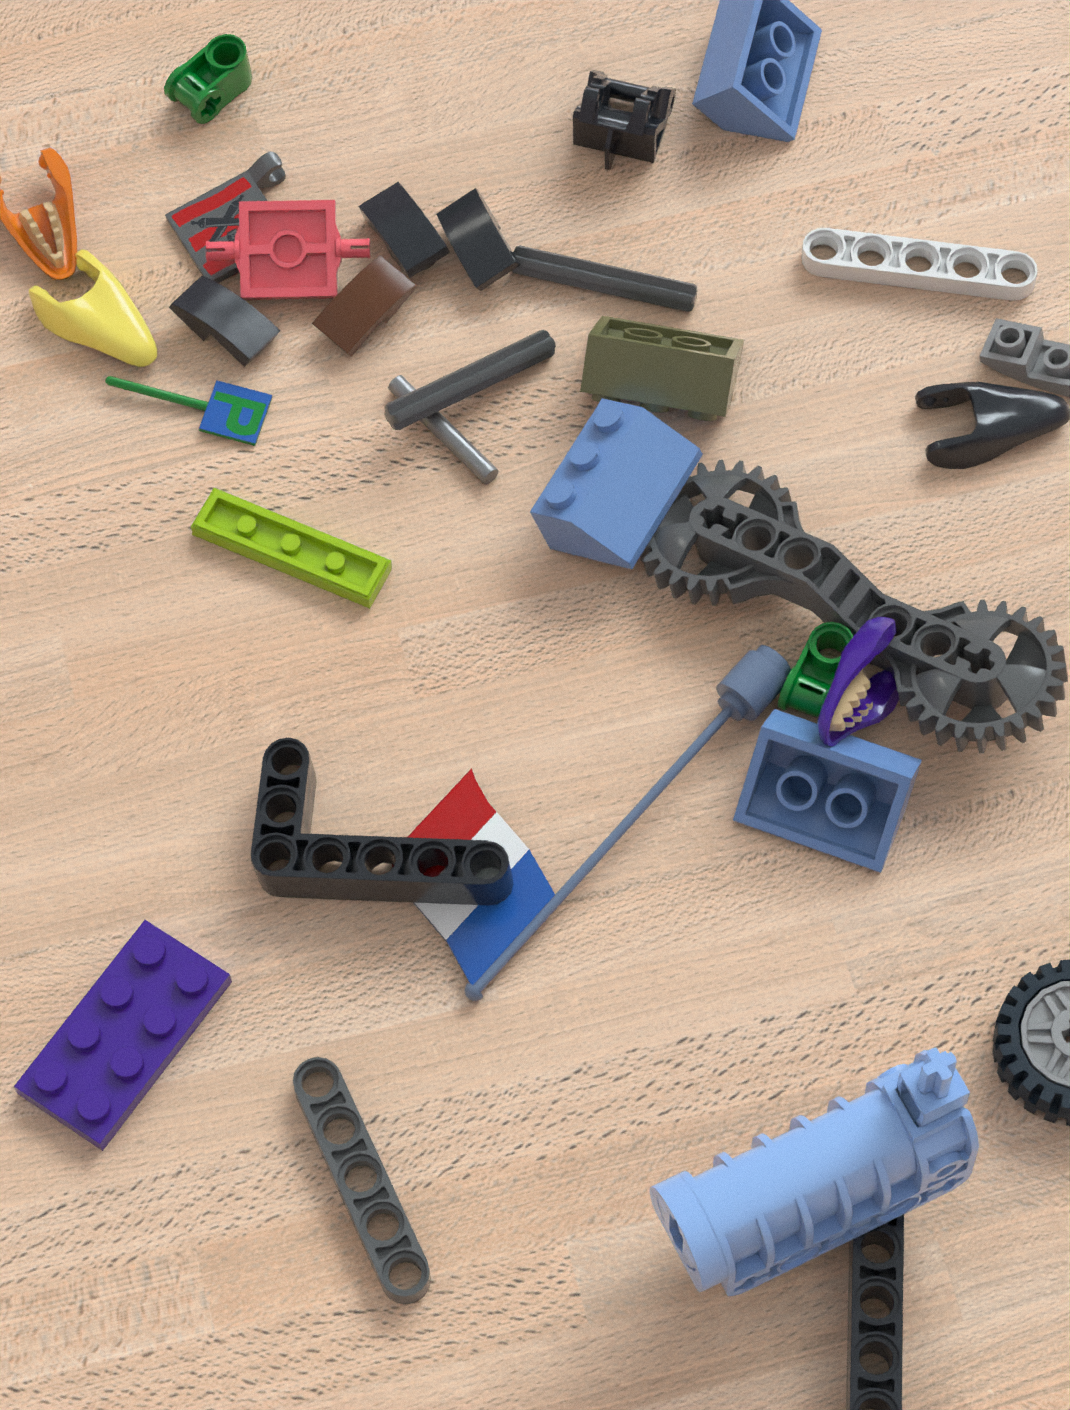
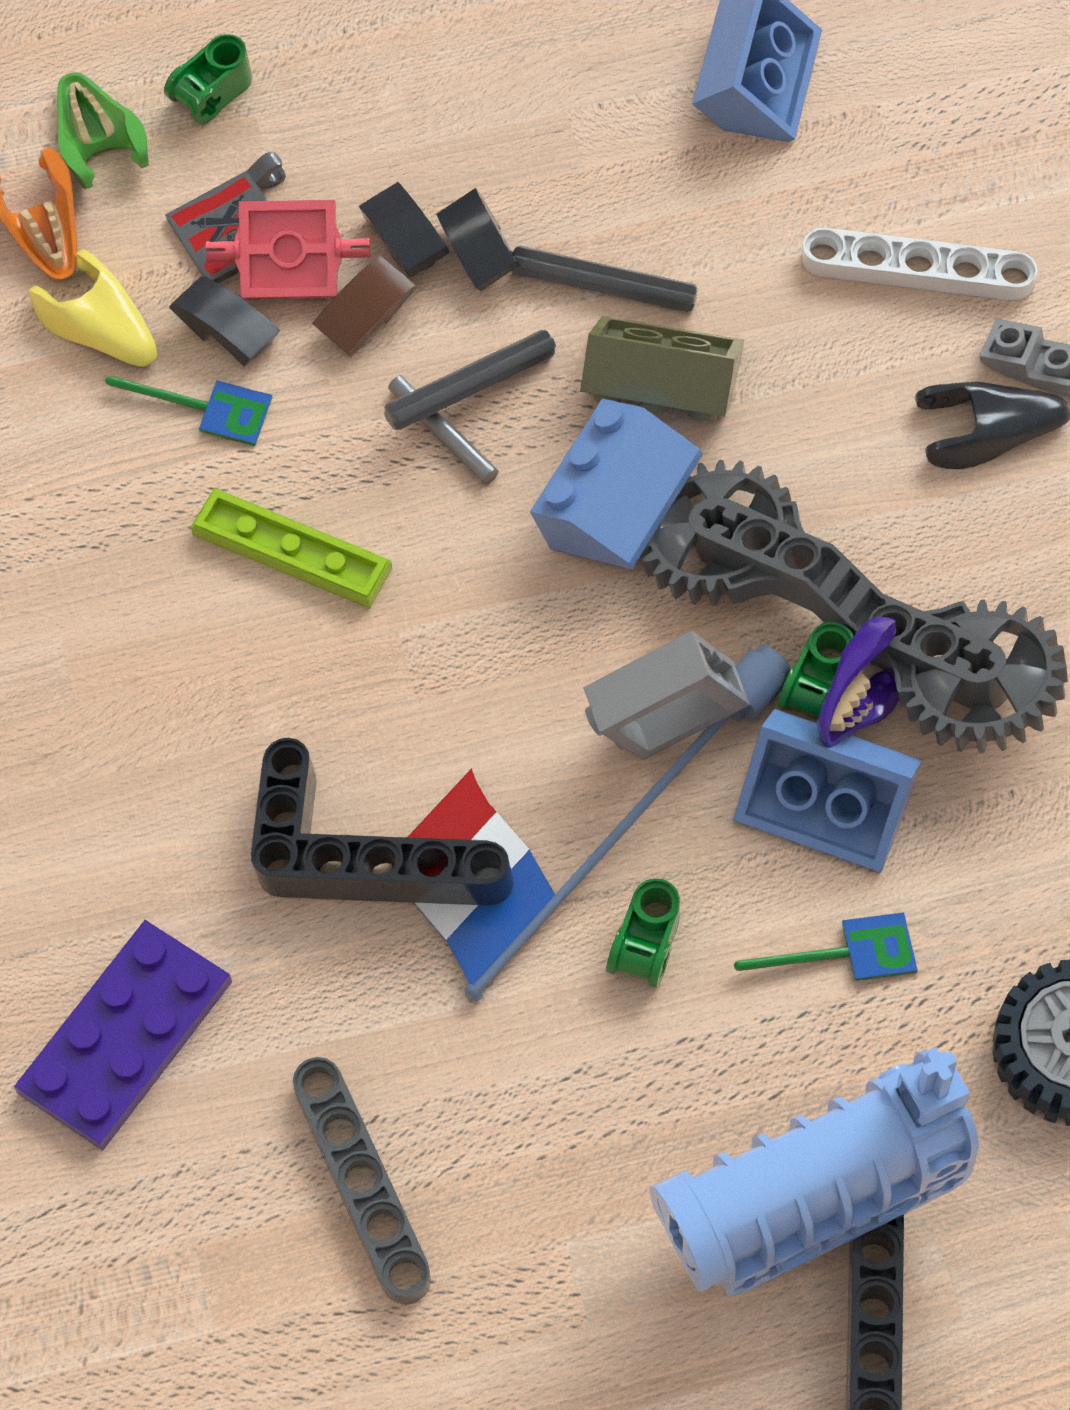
(92, 123): none -> bright green animal
(620, 131): black piece -> none
(645, 941): none -> green piece
(665, 696): none -> light grey window
(875, 946): none -> piece

